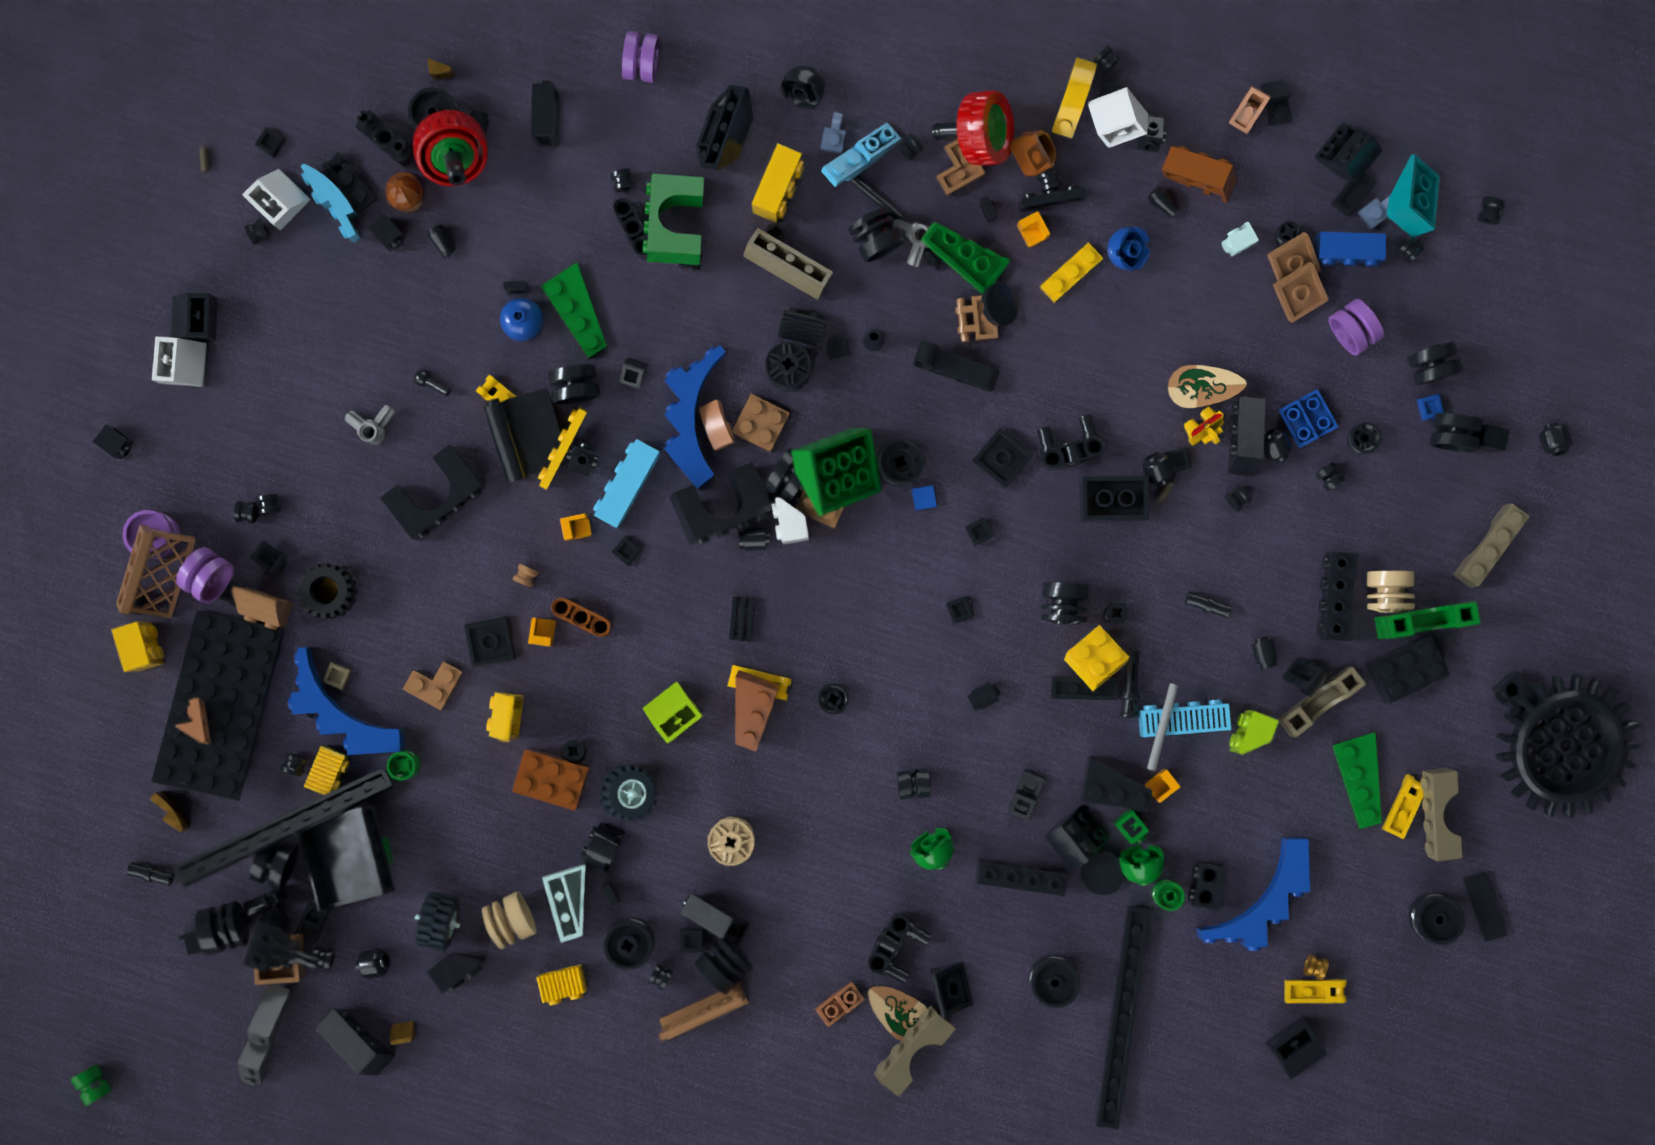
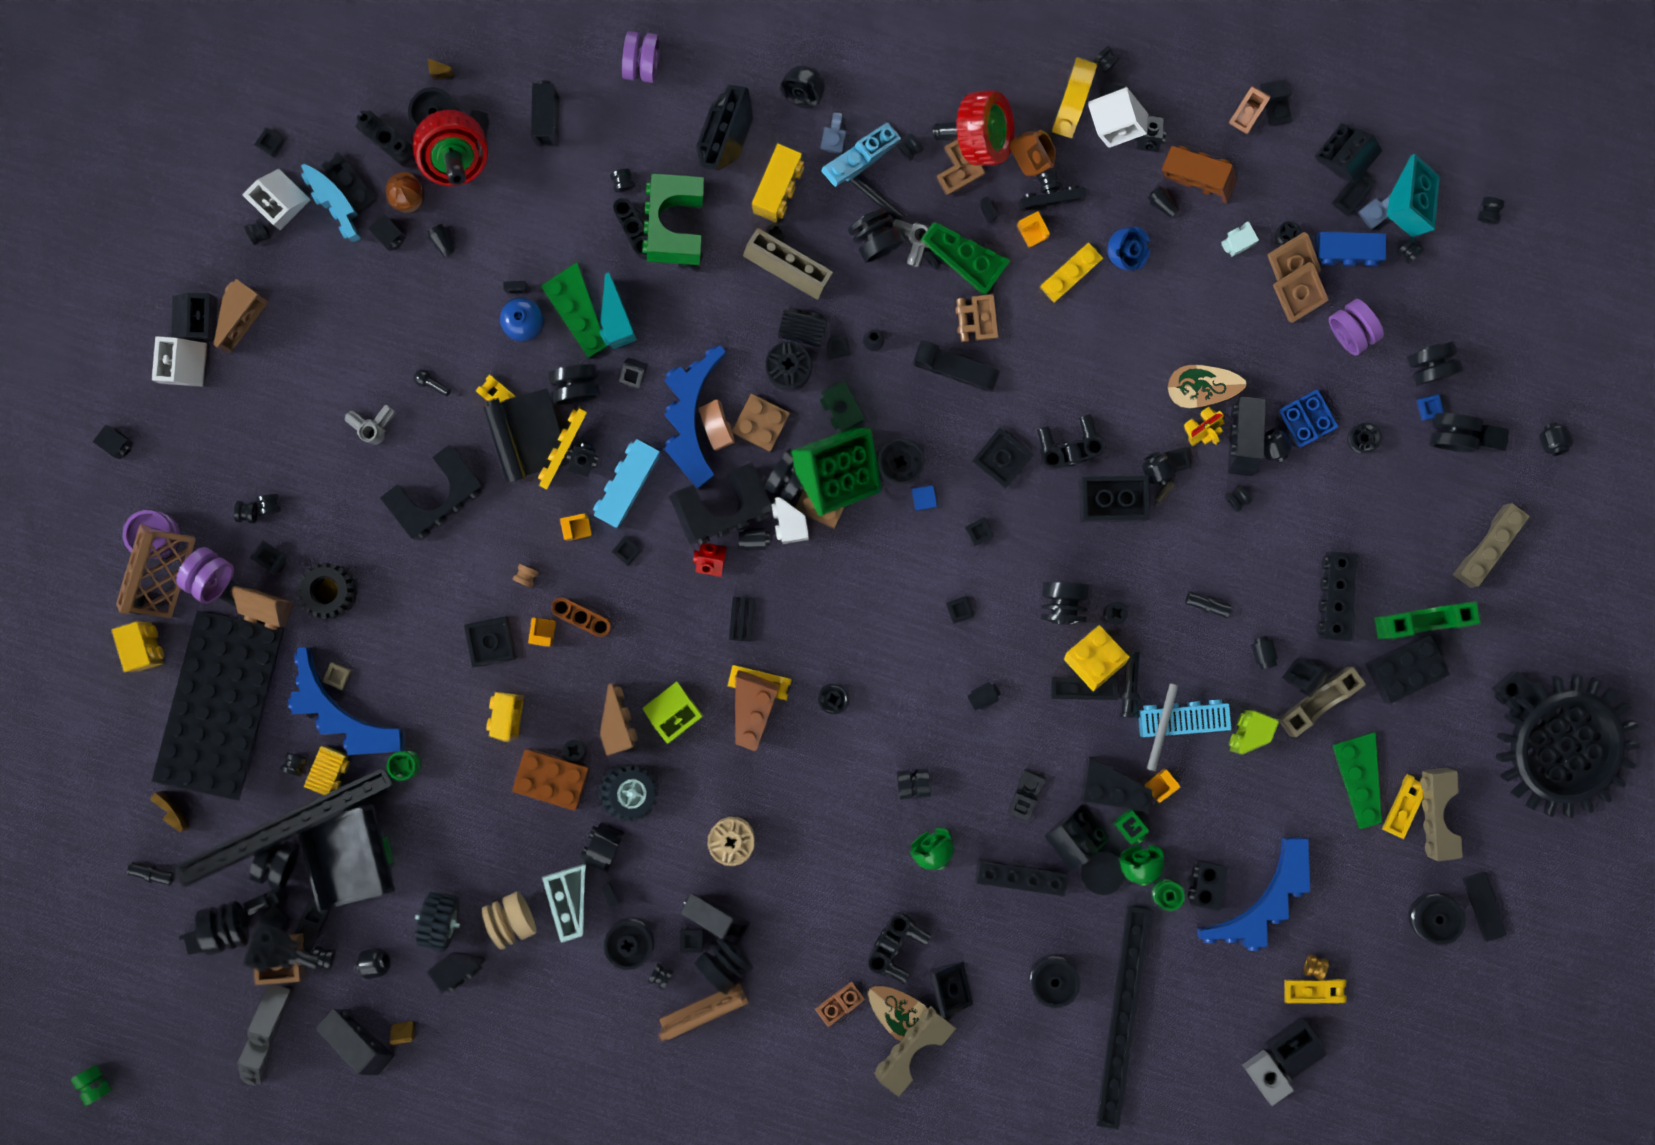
(199, 727): nougat slope -> none
(204, 159): dark tan piece -> none
(237, 313): none -> medium nougat slope
(435, 691): medium nougat plate -> none
(562, 984): yellow brick -> none
(615, 322): none -> teal slope
(615, 727): none -> medium nougat slope
(710, 559): none -> red brick
(837, 394): none -> clear green brick
(1000, 304): black tile -> none
(1272, 1090): none -> light grey brick
(1333, 480): black wheel -> none
(1390, 590): tan wheel -> none

